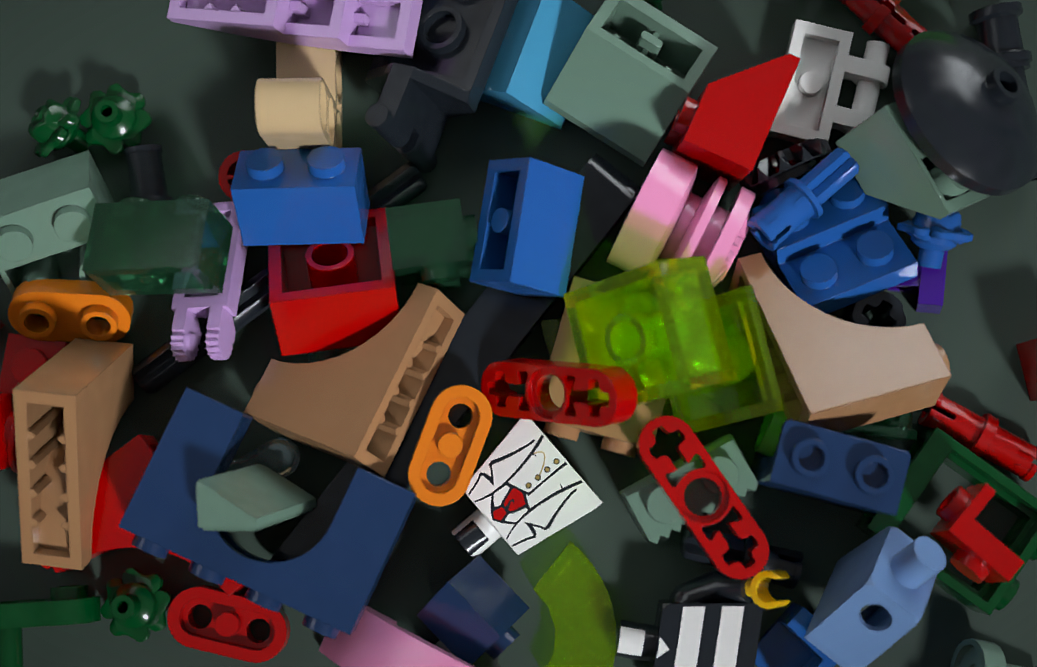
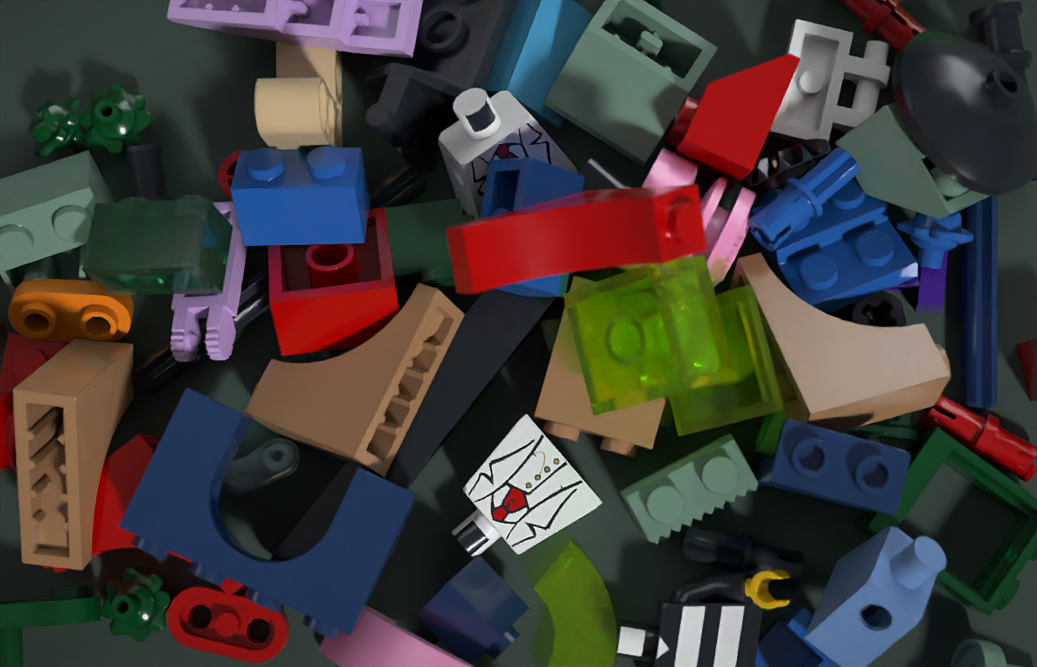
(249, 500): sand green slope -> none
(450, 444): orange plate -> none
(491, 131): none -> white torso
(576, 381): red beam -> none
(577, 235): none -> red arch
(741, 527): red beam -> none
(973, 547): red bracket -> none
(980, 305): none -> dark blue axle

